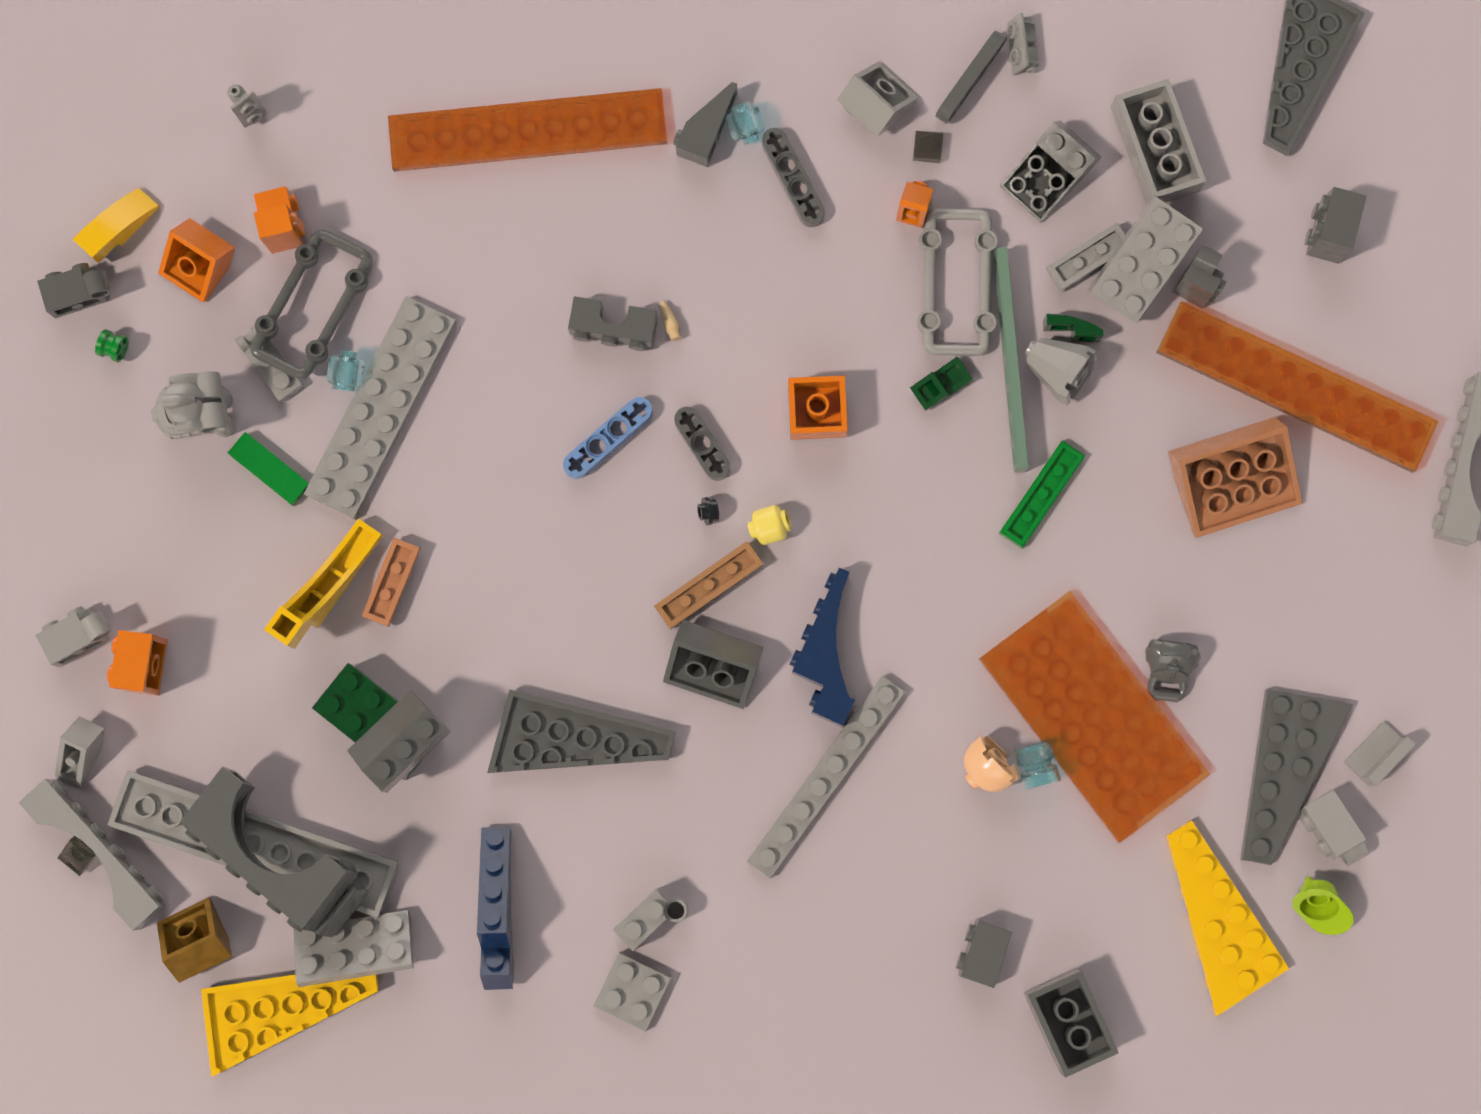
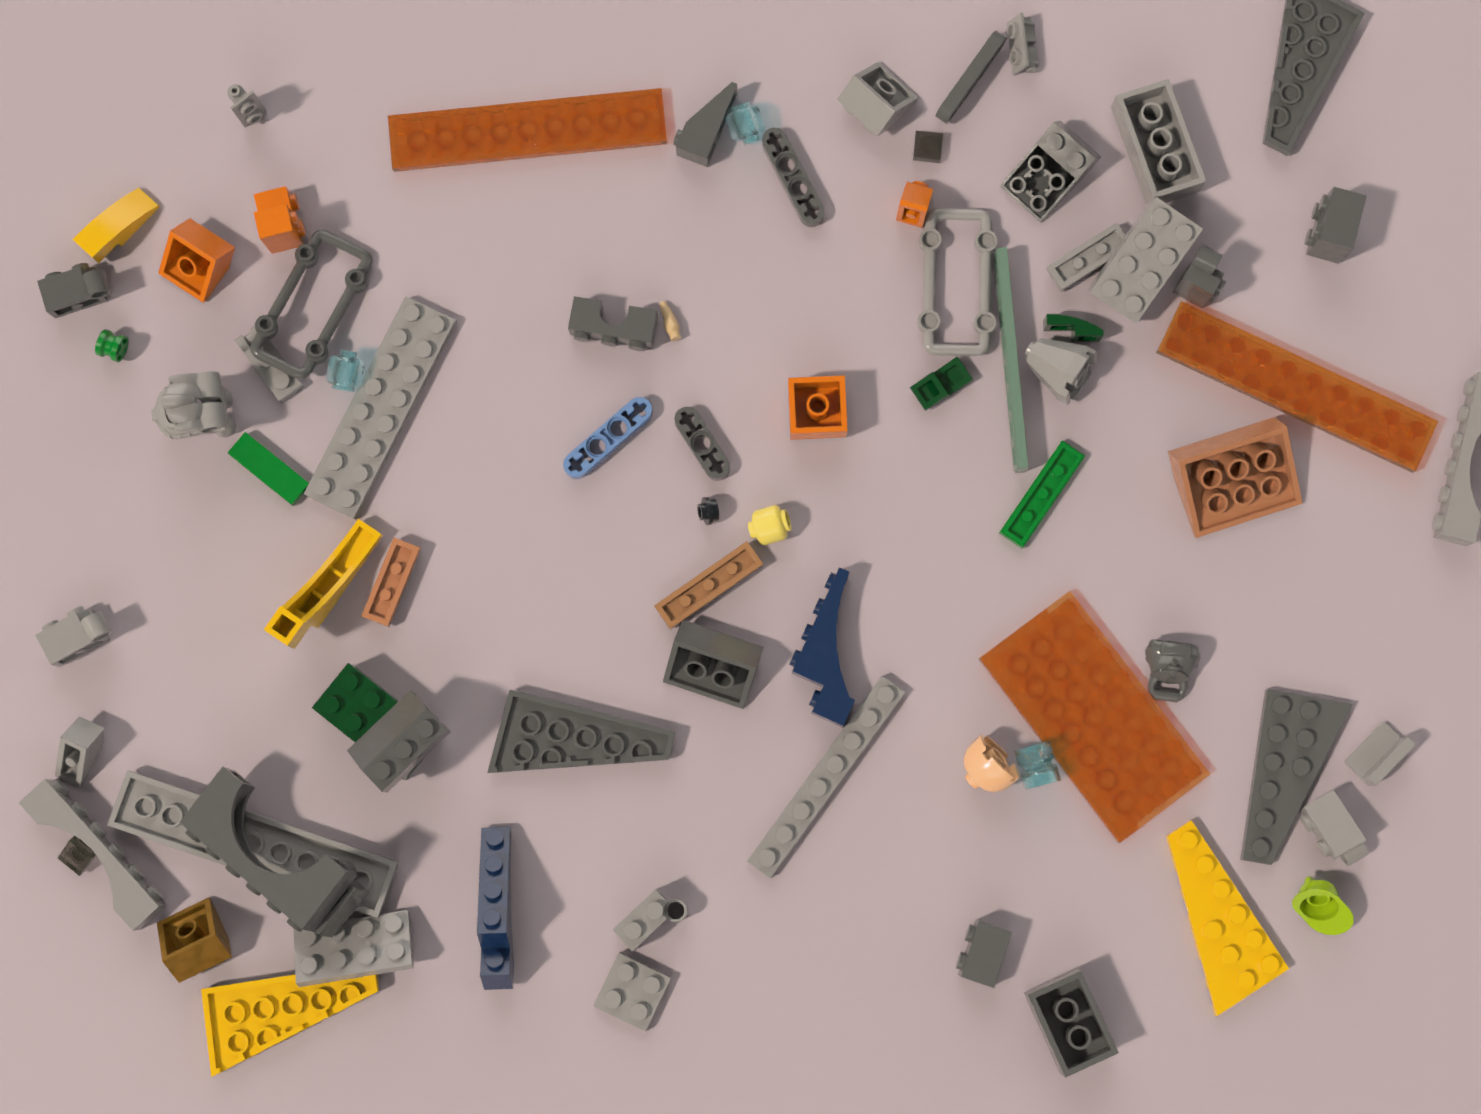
(137, 662): orange brick -> none

